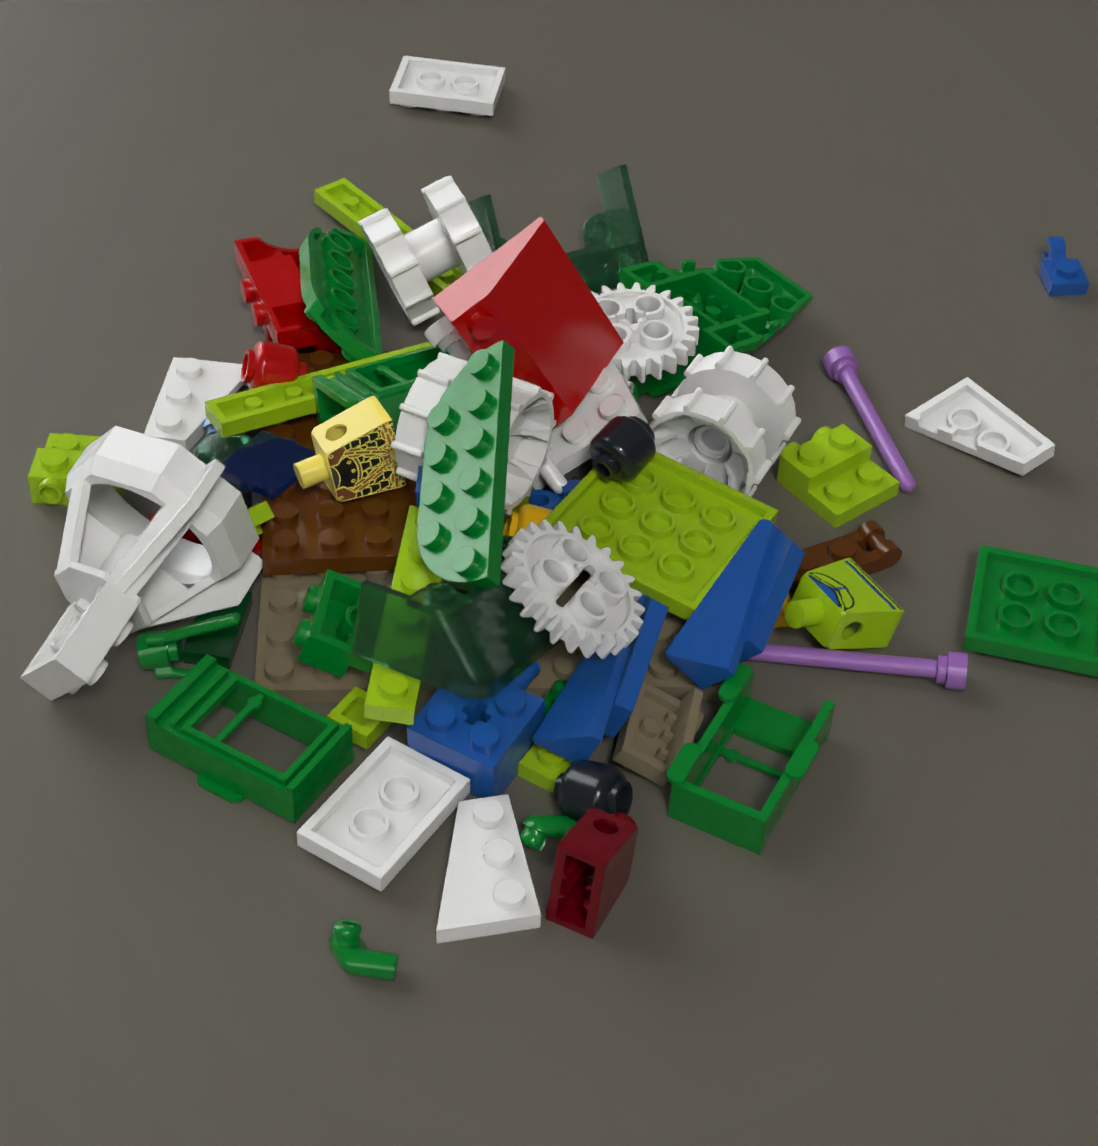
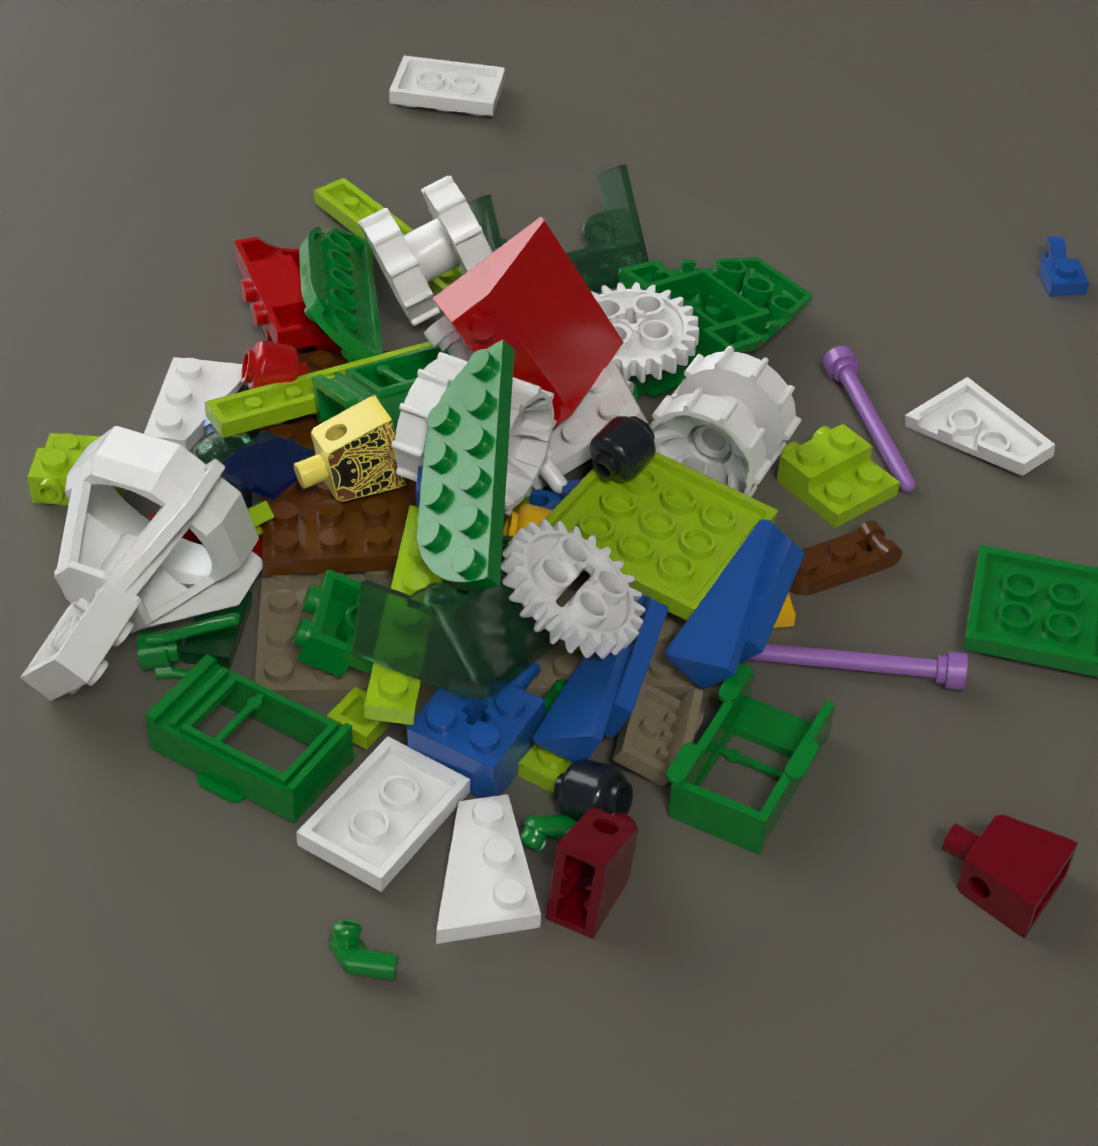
(843, 608): lime torso -> none
(1010, 869): none -> dark red torso

